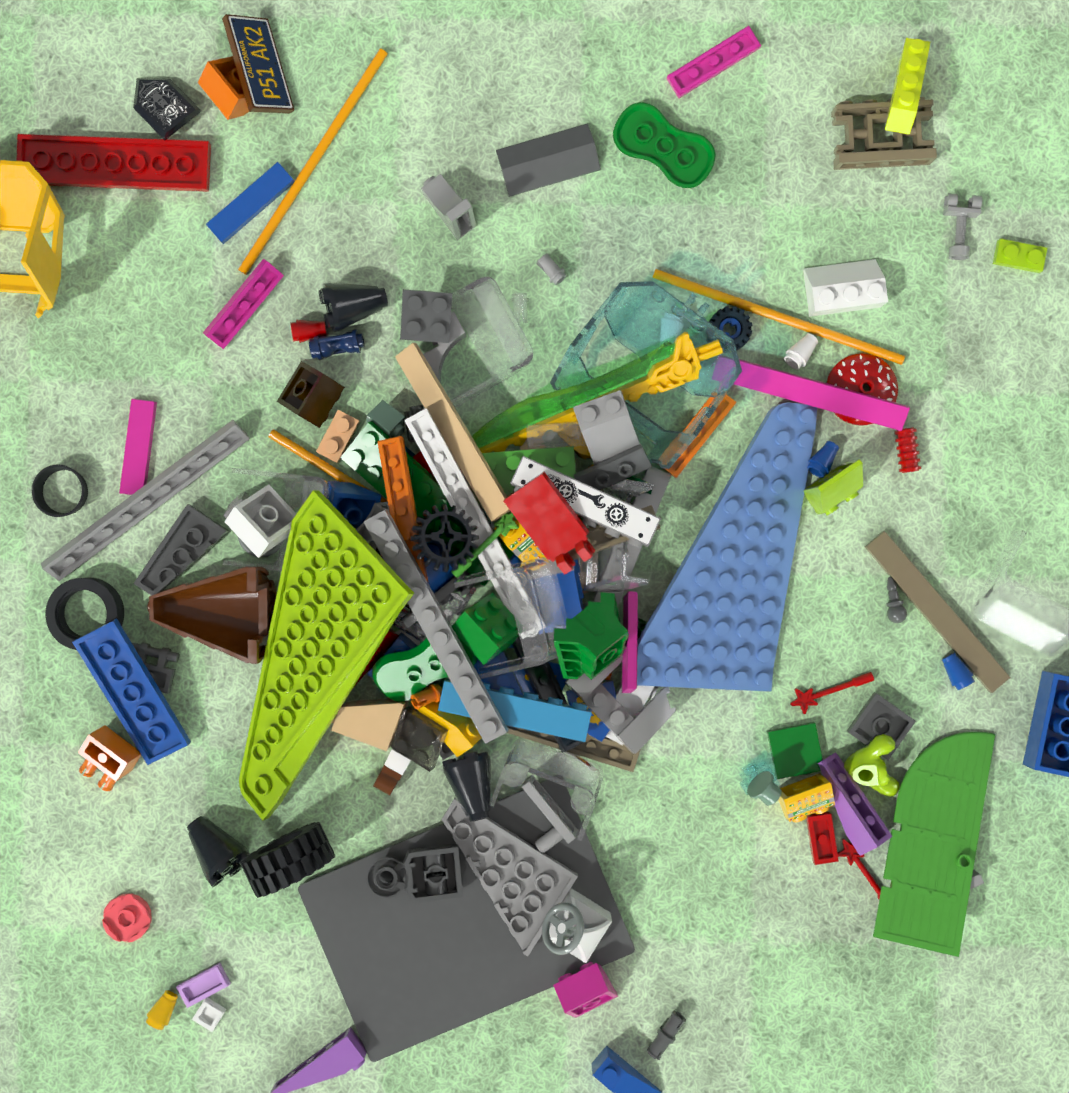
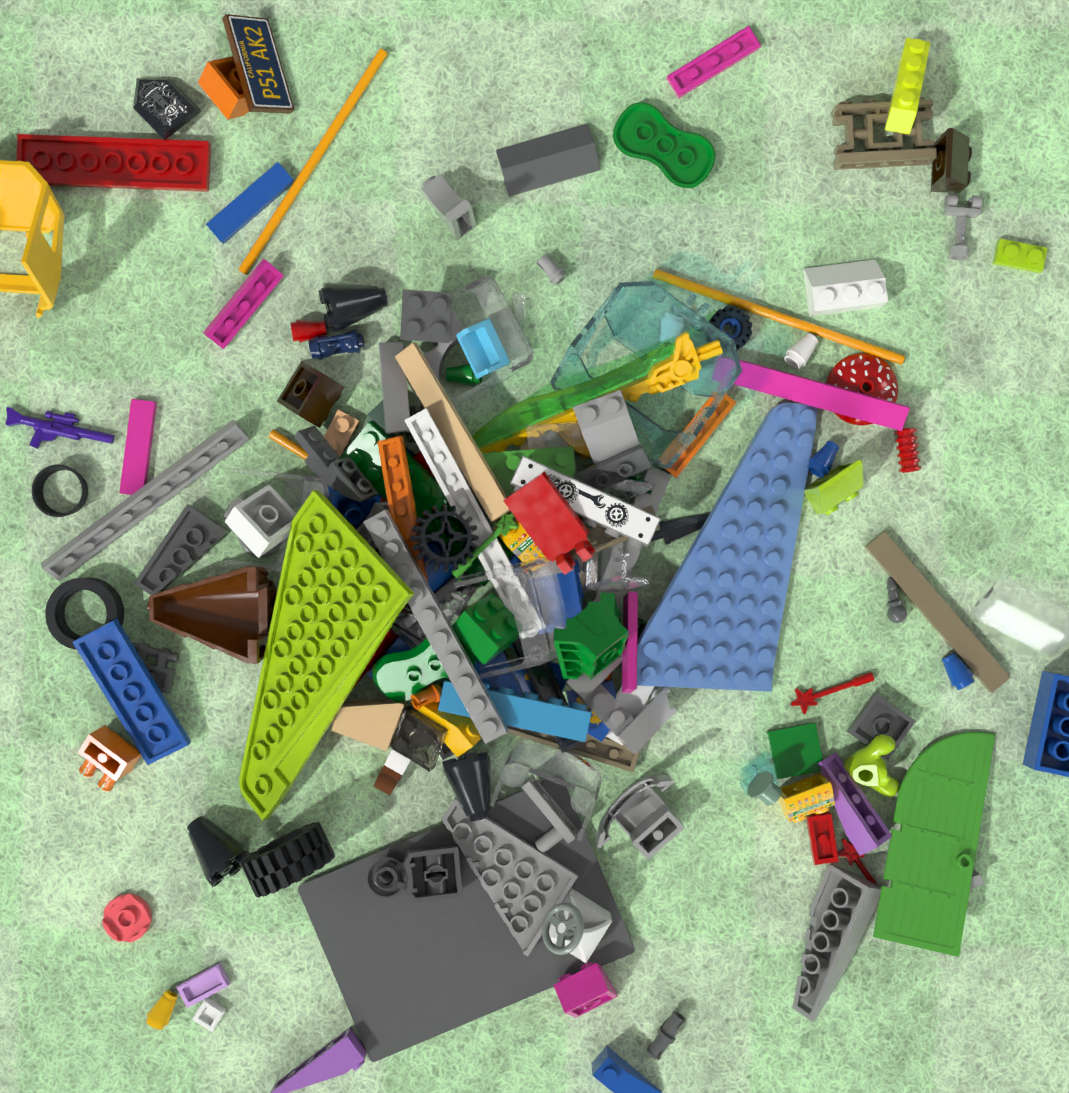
(60, 426): none -> dark purple piece
(337, 472): none -> dark grey slope
(393, 388): none -> light grey tile
(462, 375): none -> green cone
(483, 348): none -> medium azure panel
(642, 816): none -> light grey piece
(678, 528): none -> black bar
(835, 929): none -> light grey wedge
(951, 166): none -> dark brown slope

